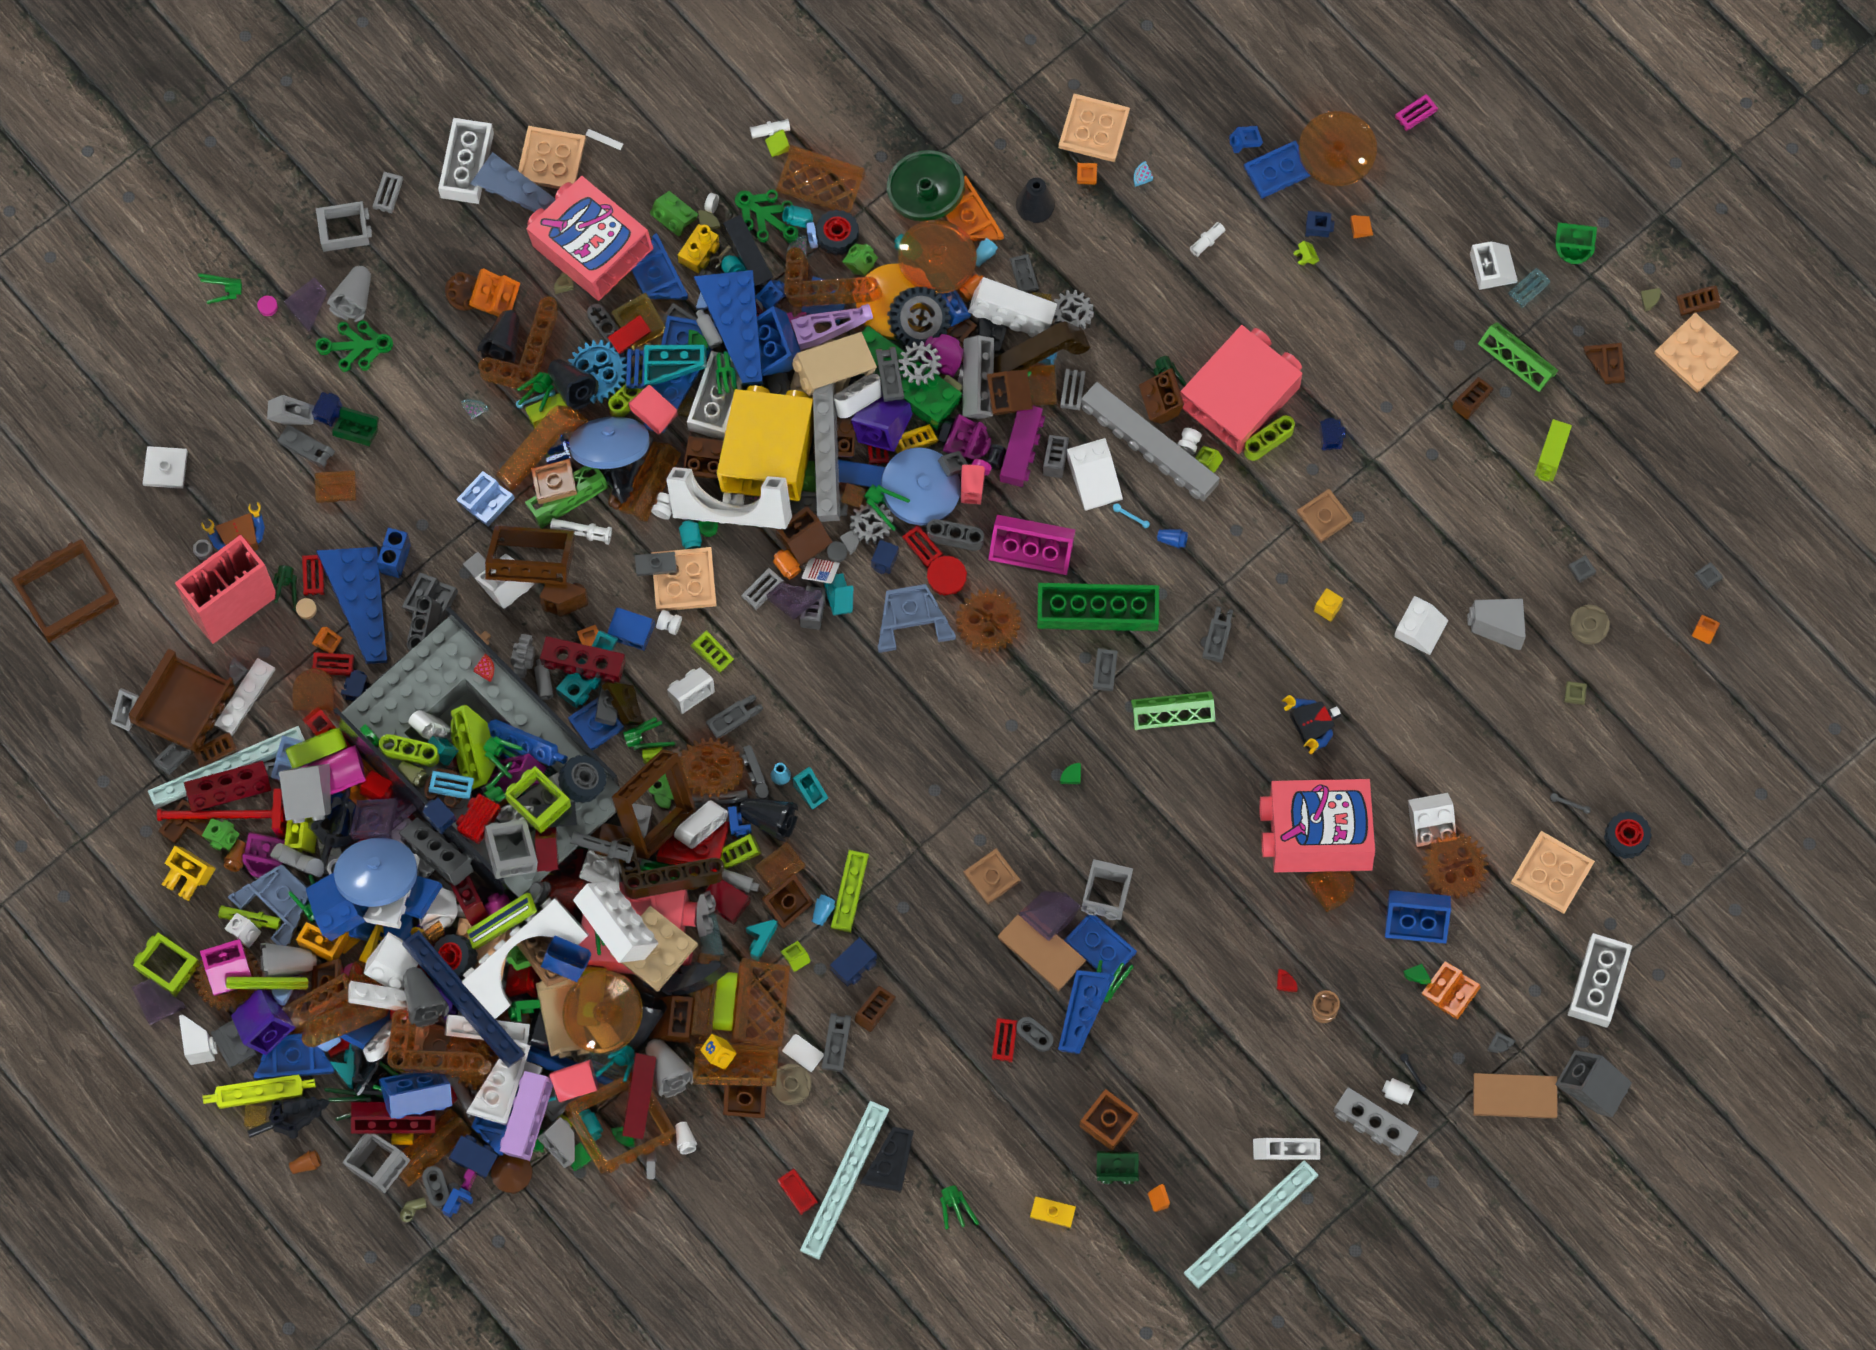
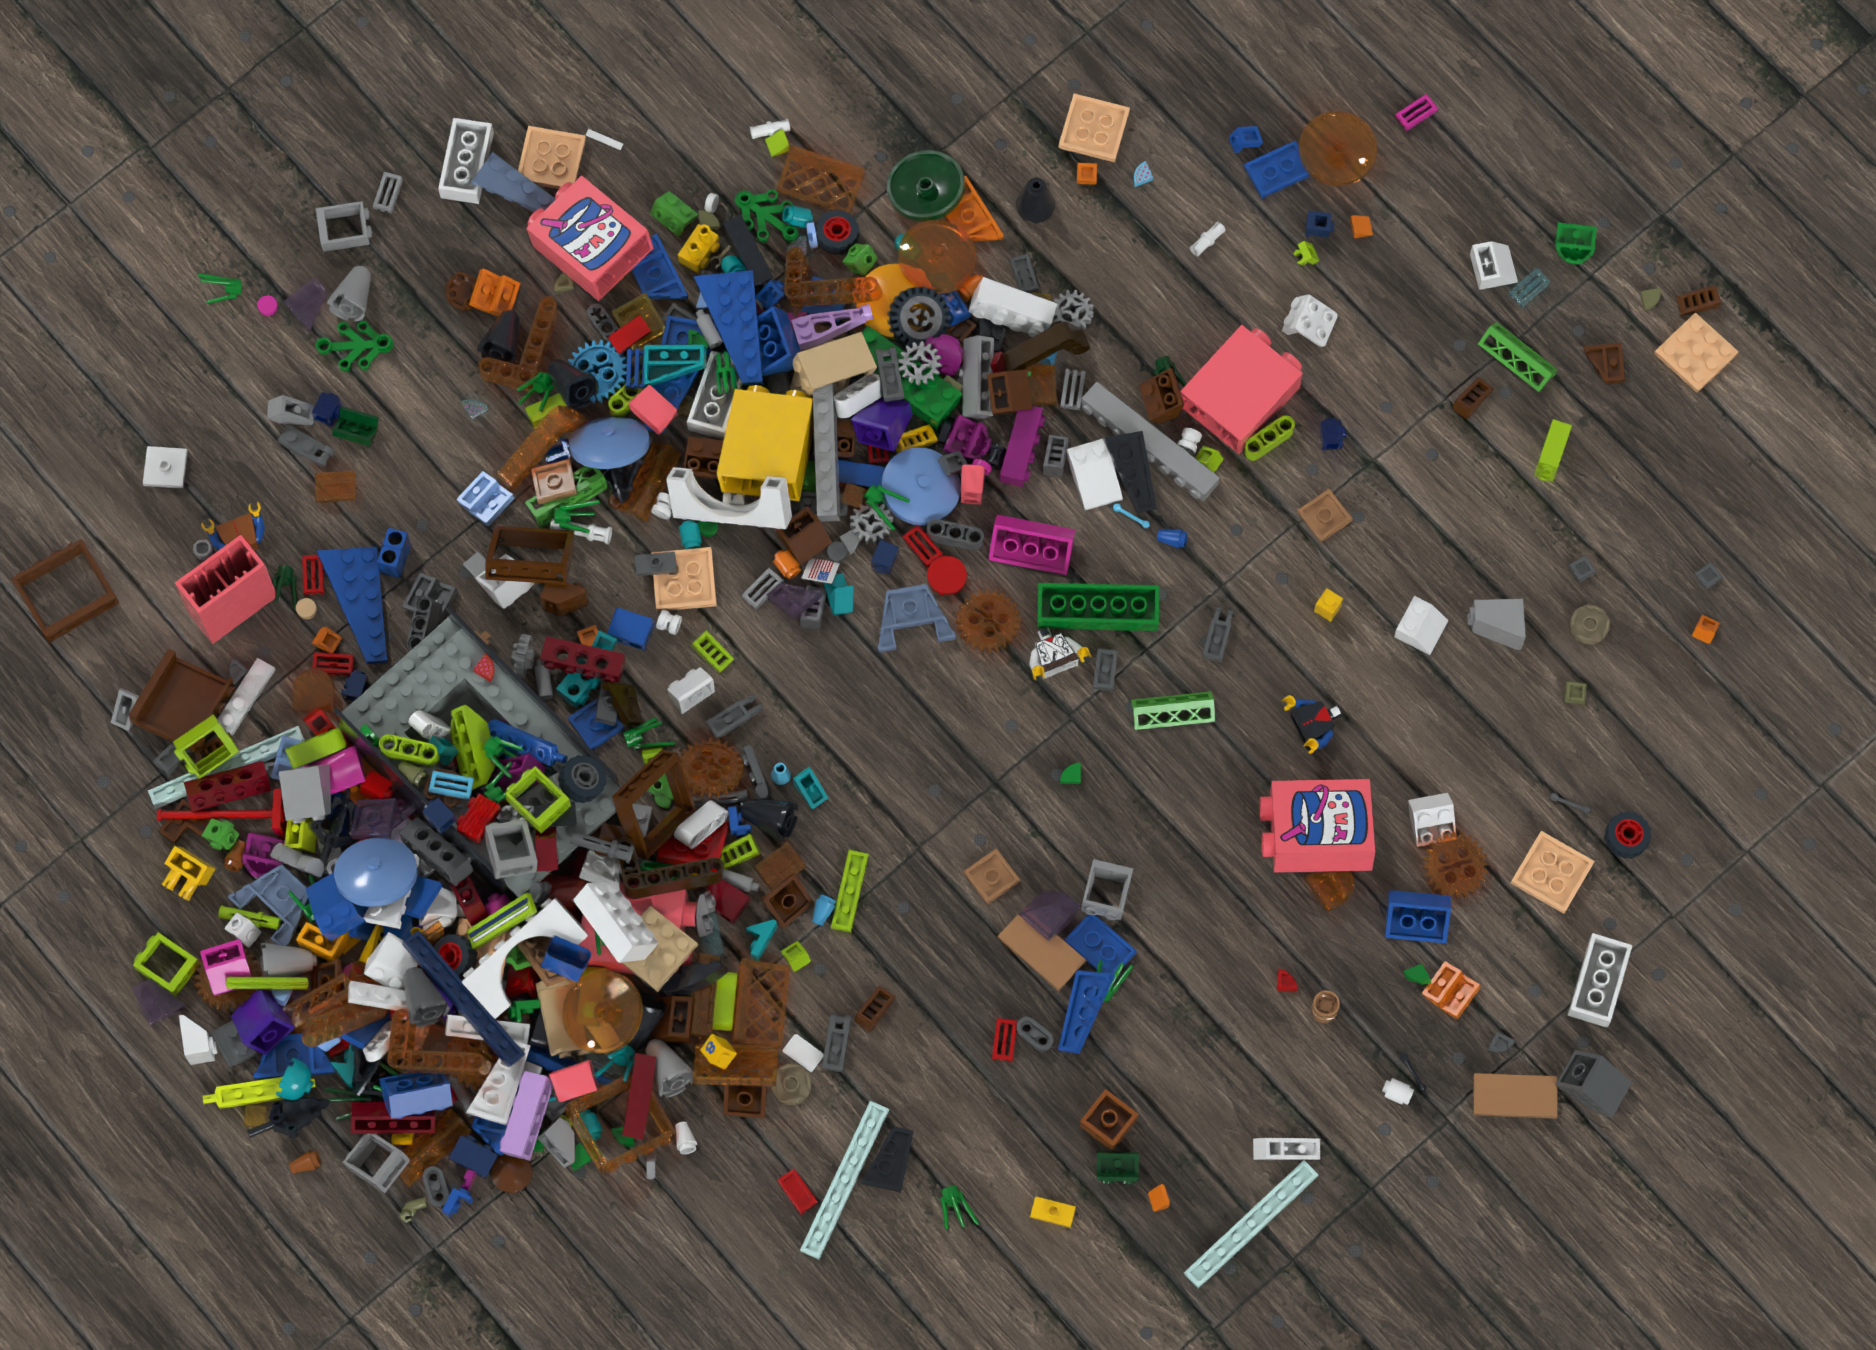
(214, 759): none -> lime window
(295, 1081): none -> teal cylinder
(552, 393): medium azure hinge -> none
(563, 515): none -> green plant
(854, 962): dark blue brick -> none
(985, 251): medium azure cone -> none
(998, 363): none -> dark red tile
(1055, 654): none -> torso
(1132, 465): none -> black wing
(1310, 319): none -> white bracket
(1387, 1121): light grey brick -> none

